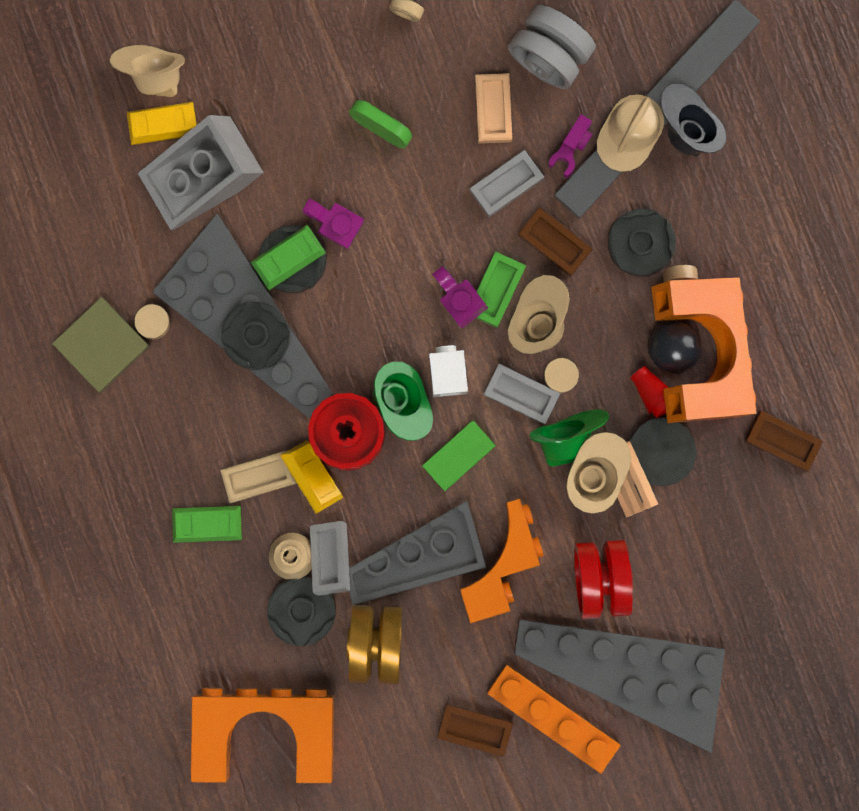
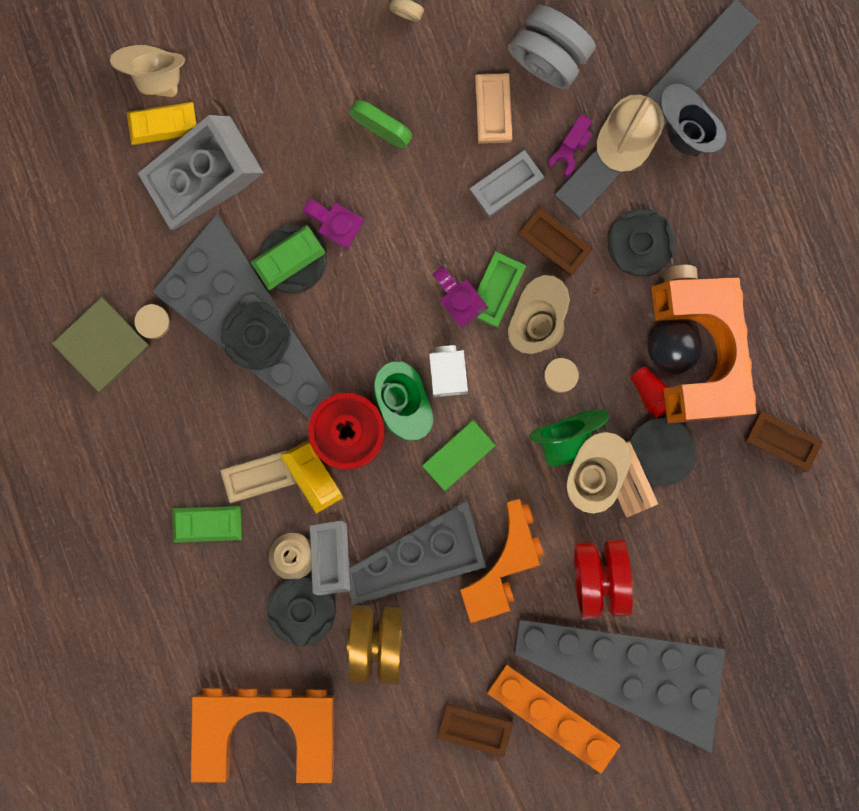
(521, 394): light grey tile -> none

